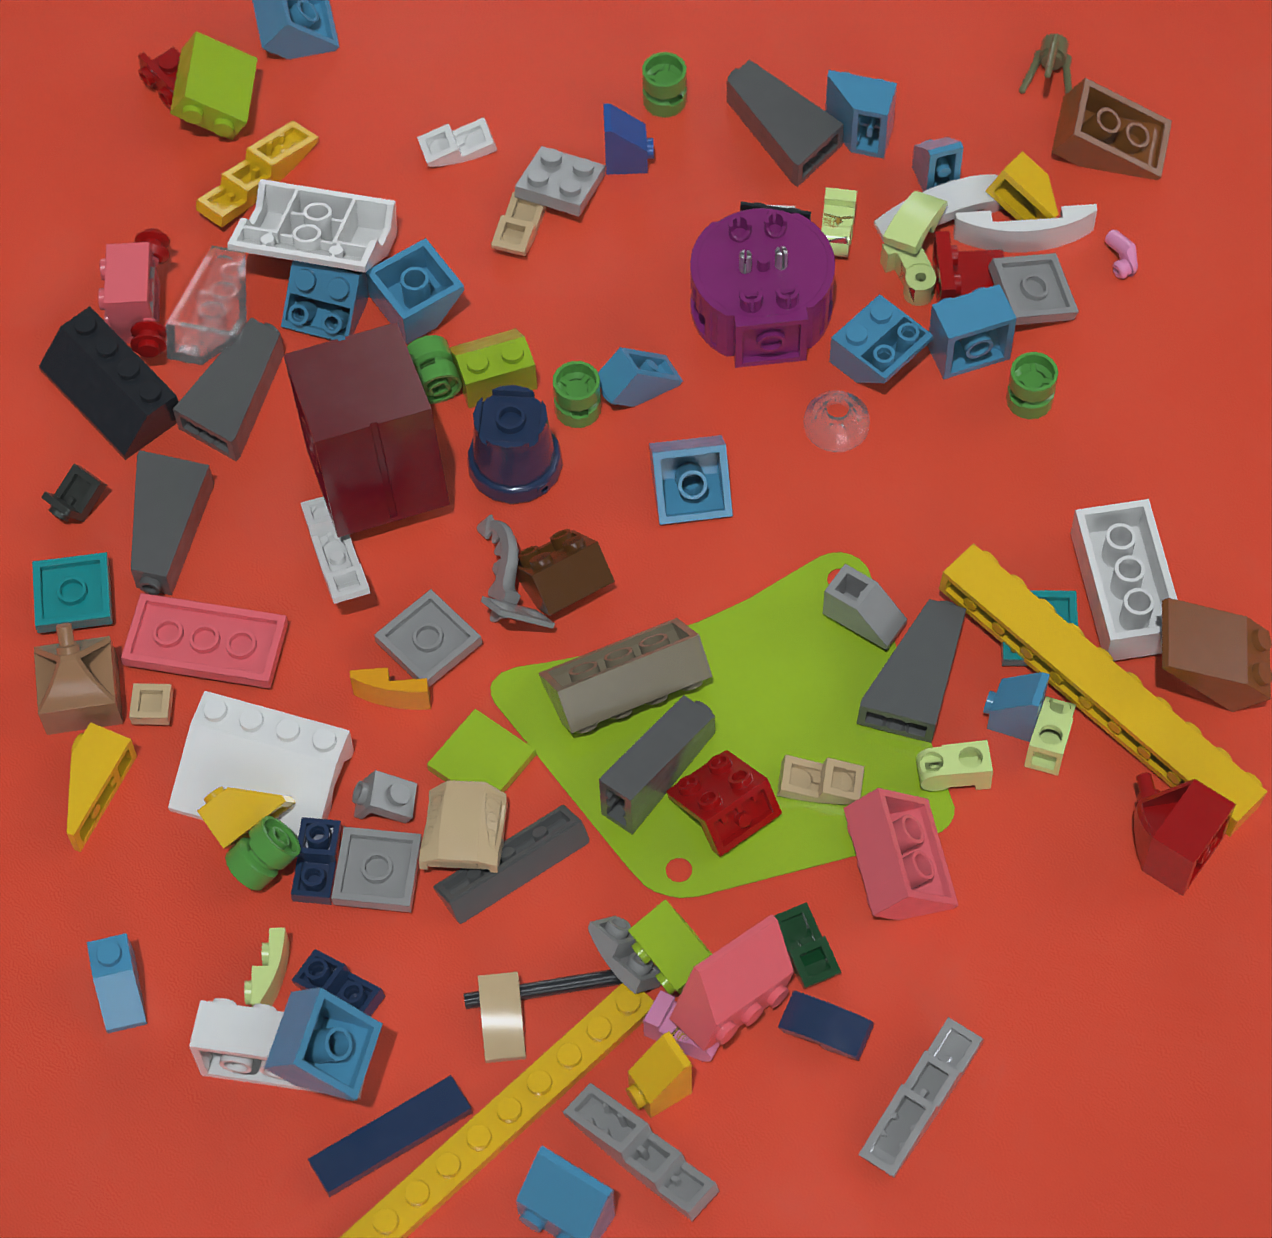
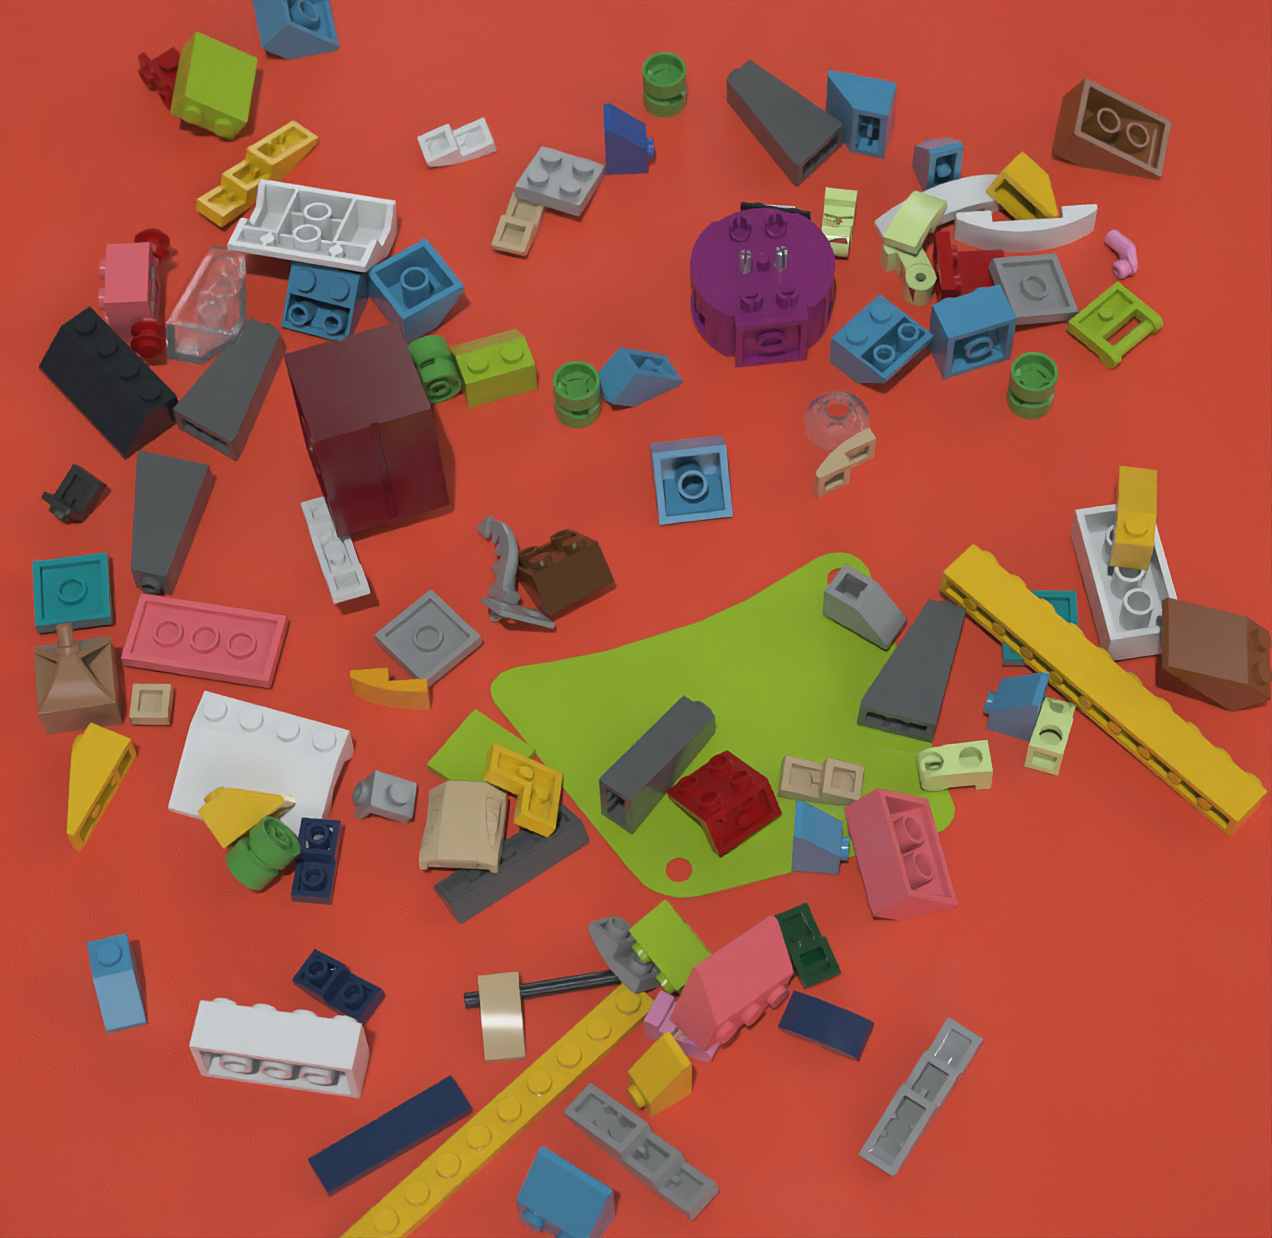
(268, 979): yellowish green slope -> none
(323, 1044): dark azure slope -> none
(377, 869): light grey plate -> none
(513, 447): dark blue piece -> none
(534, 783): none -> yellow plate
(626, 675): dark tan slope -> none
(817, 841): none -> dark azure slope
(837, 467): none -> tan slope
(1052, 57): olive plant -> none
(1107, 316): none -> lime plate
(1134, 518): none -> yellow slope
(1178, 829): red piece -> none

